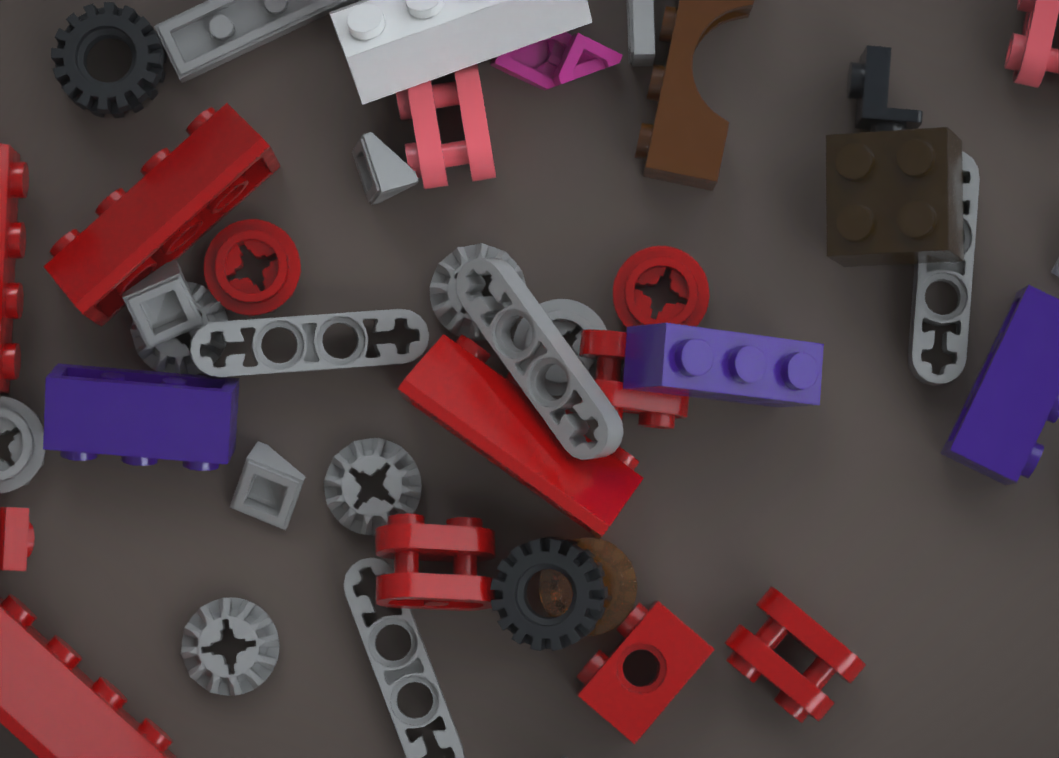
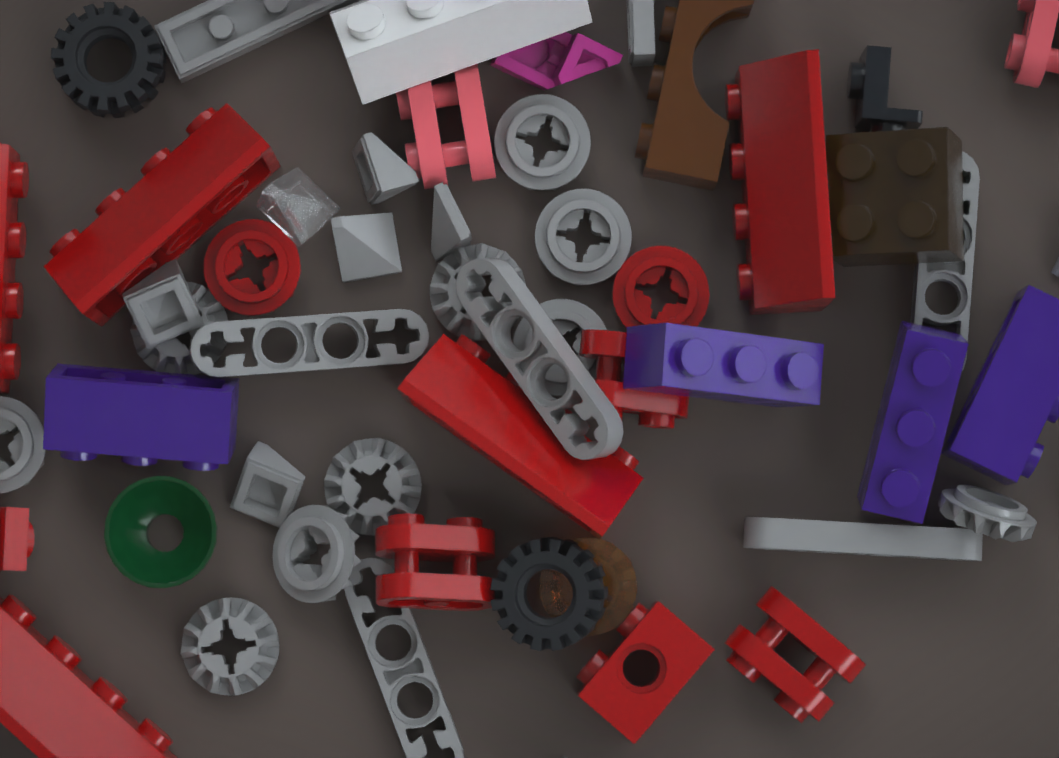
(129, 525): none -> dark green piece
(297, 206): none -> clear slope
(298, 541): none -> light grey gear
(366, 246): none -> light grey slope
(448, 224): none -> light grey slope
(527, 118): none -> light grey gear
(606, 221): none -> light grey gear
(782, 185): none -> red slope
(862, 539): none -> light grey beam
(912, 422): none -> dark purple brick
(987, 513): none -> light grey gear

